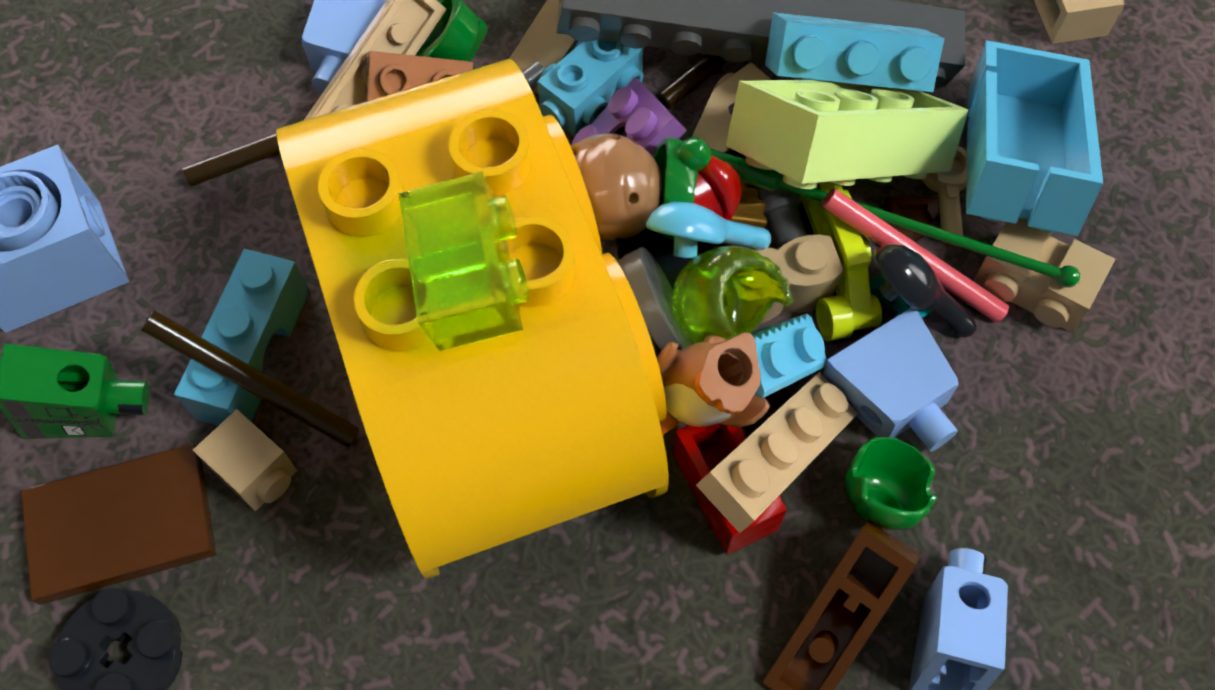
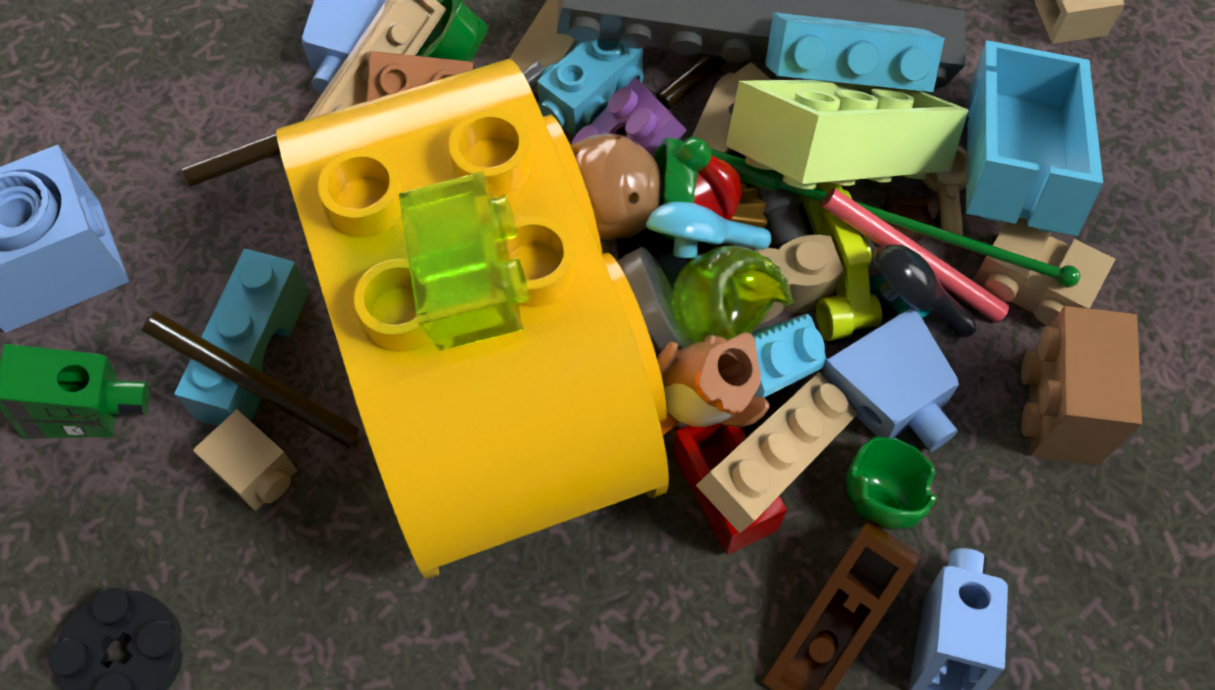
(116, 524): reddish brown tile -> none
(1083, 386): none -> medium nougat brick

